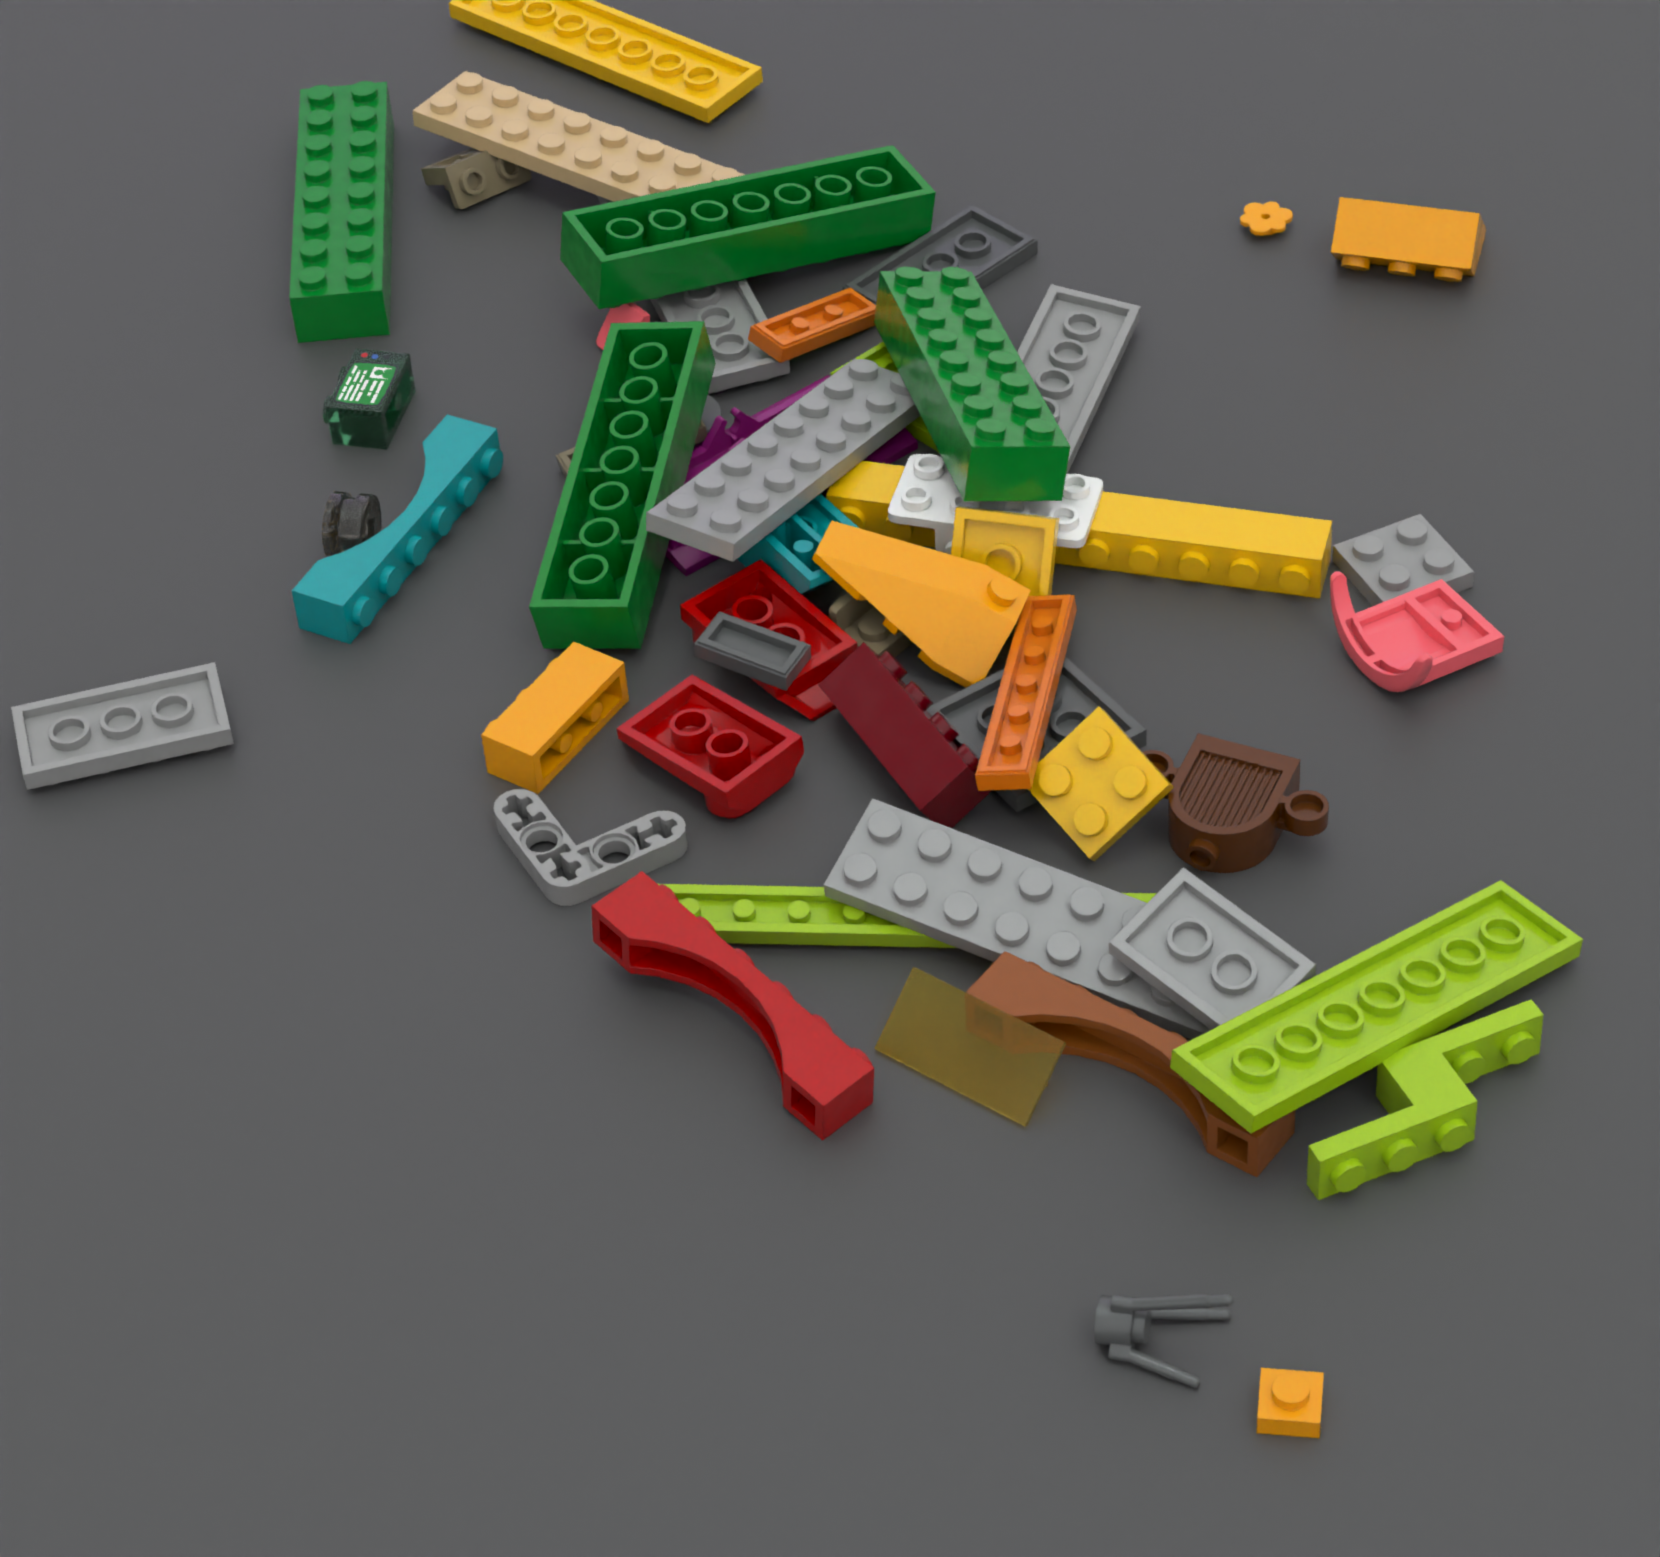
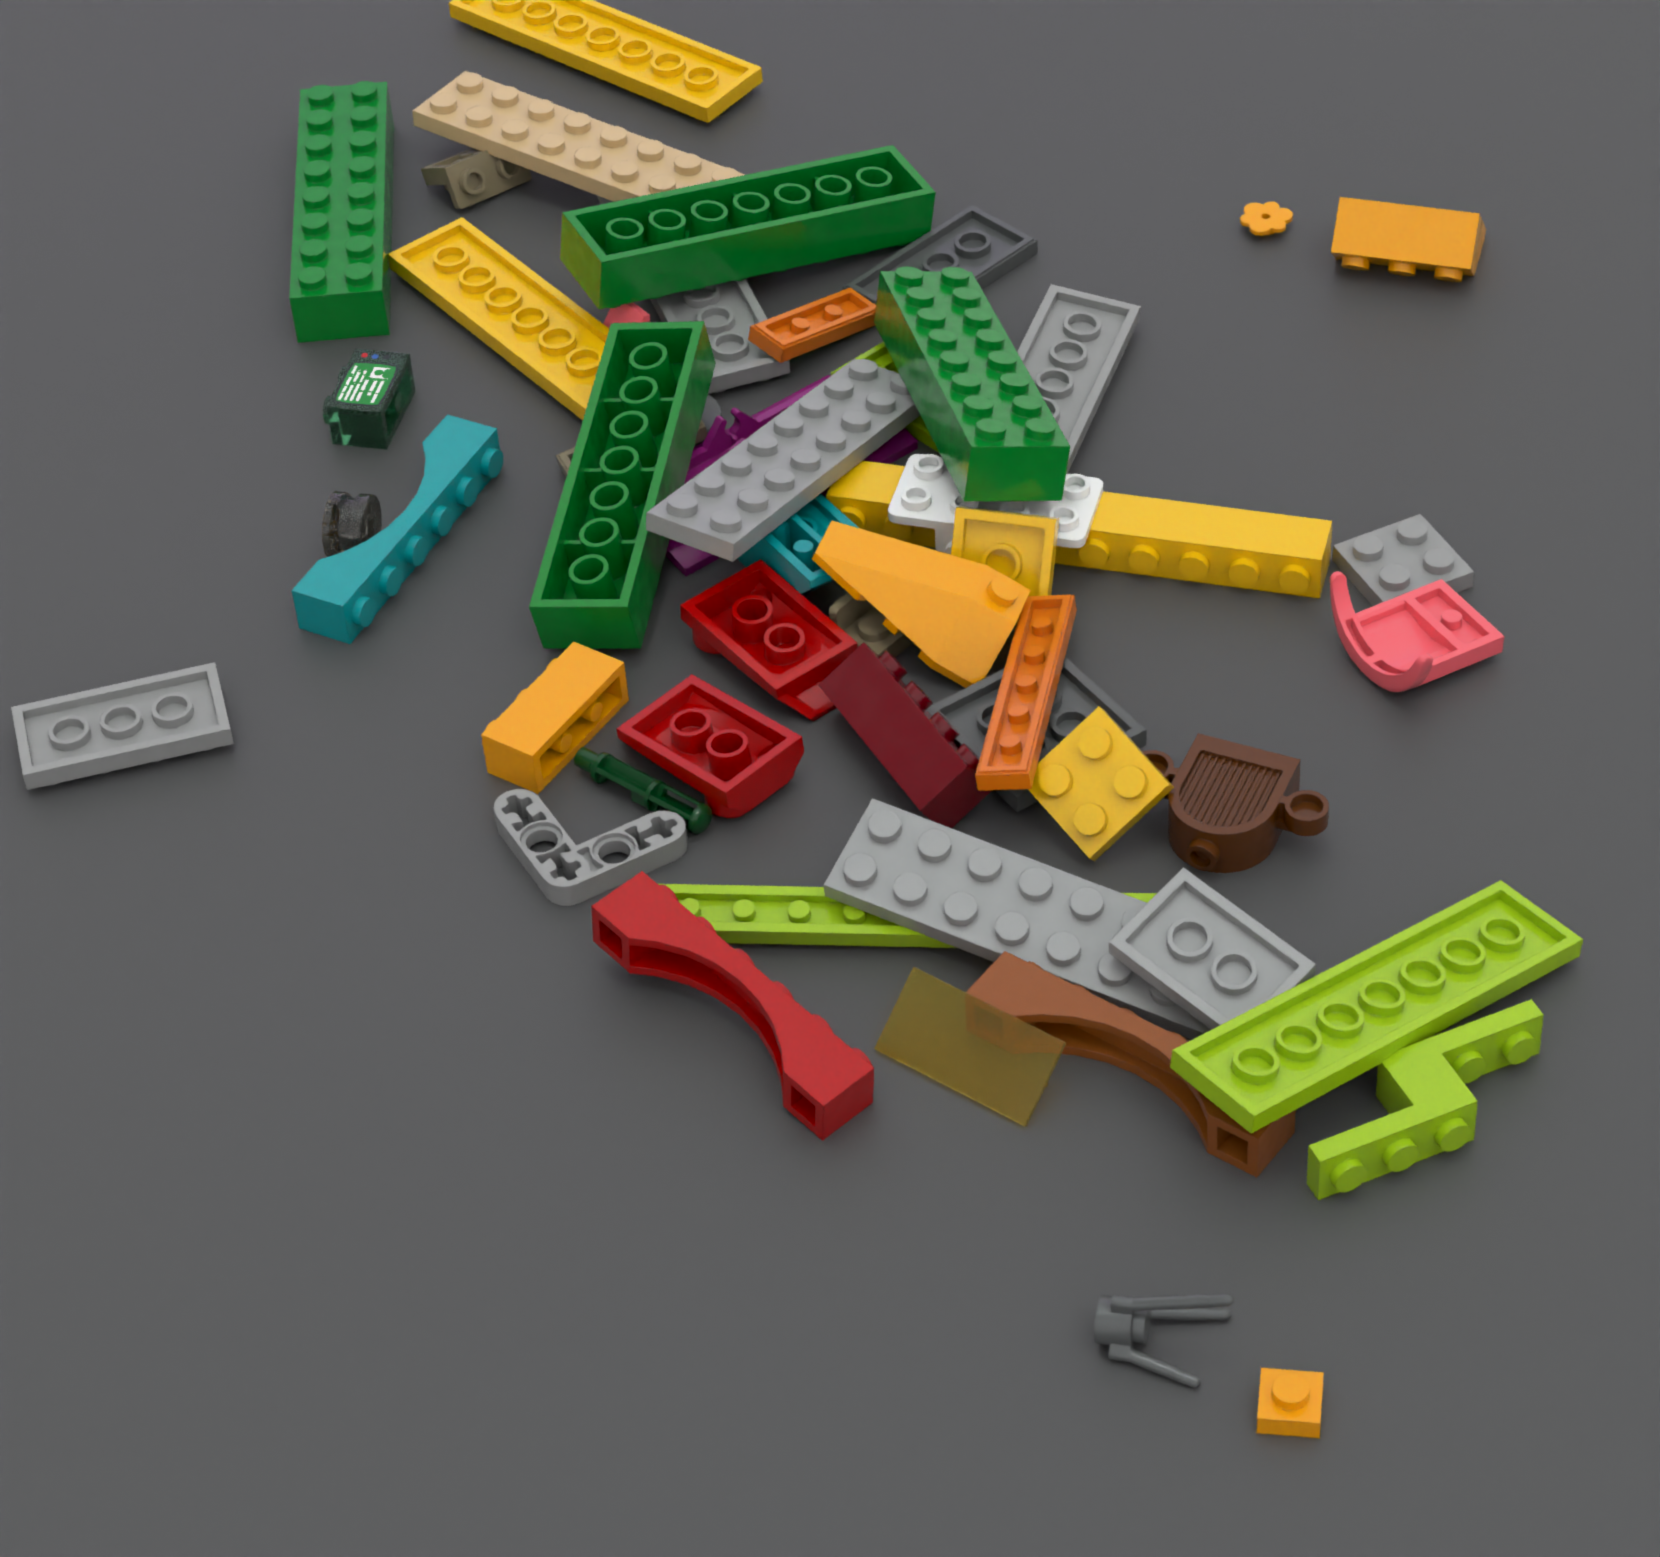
(507, 308): none -> yellow plate
(644, 788): none -> dark green piece
(752, 650): dark grey tile -> none

